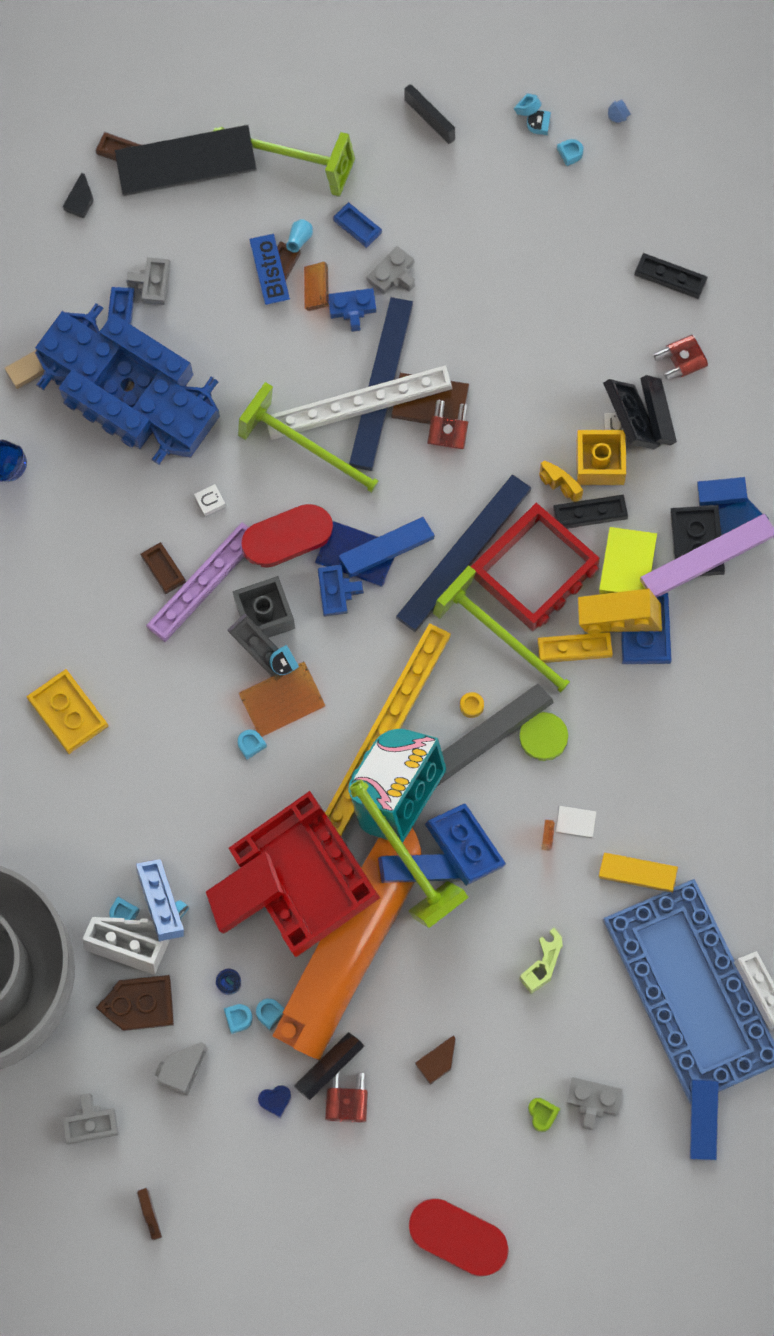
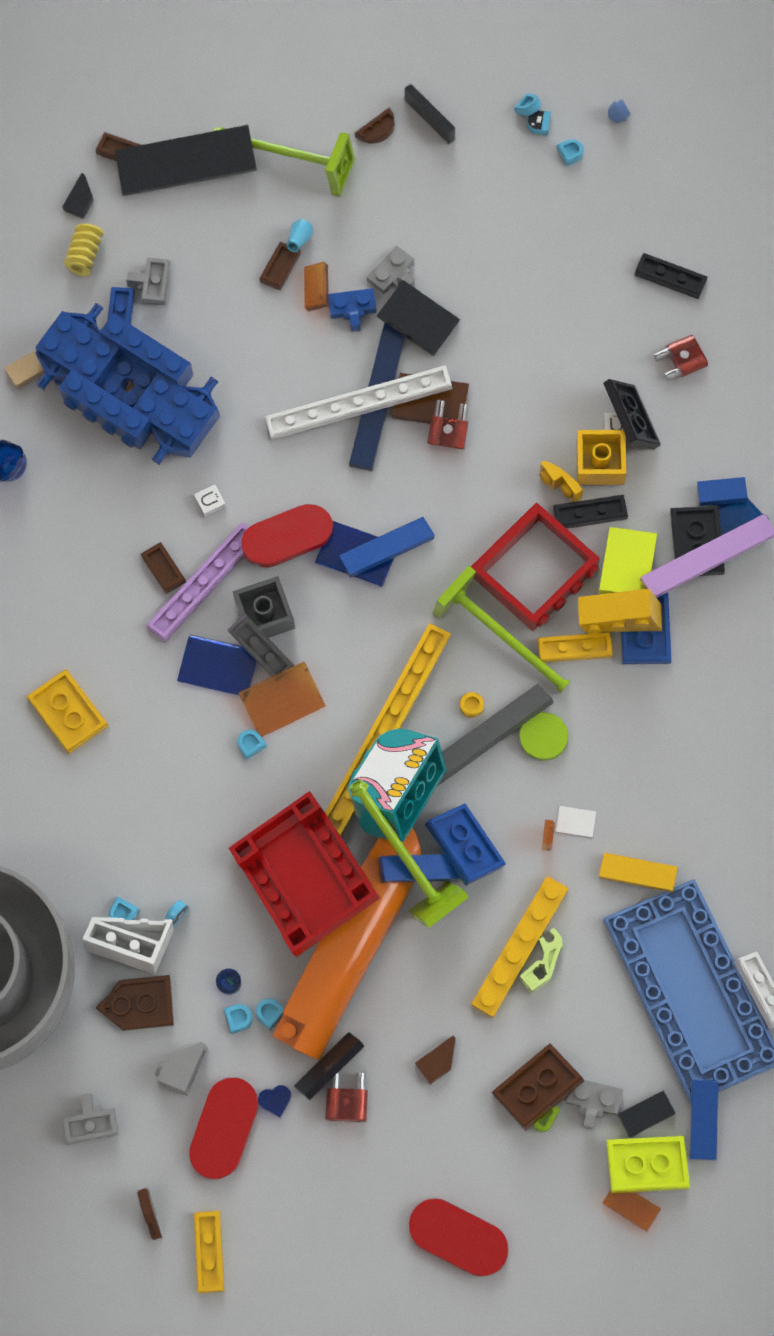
(83, 249): none -> light yellow piece
(160, 900): plate -> none
(209, 1252): none -> yellow tile
(216, 665): none -> clear blue piece
(223, 1128): none -> red tile
(244, 892): red tile -> none
(257, 412): lime tile -> none
(269, 269): blue sticker -> none
(283, 661): tile -> none
(336, 590): blue hinge -> none
(357, 224): blue tile -> none
(377, 129): none -> reddish brown tile
(418, 318): none -> black tile
(464, 552): dark blue tile -> none
(519, 947): none -> yellow plate
(537, 1086): none -> reddish brown tile
(633, 1208): none -> clear orange tile
(646, 1114): none -> black tile
(647, 1164): none -> neon yellow tile
(658, 410): black tile -> none

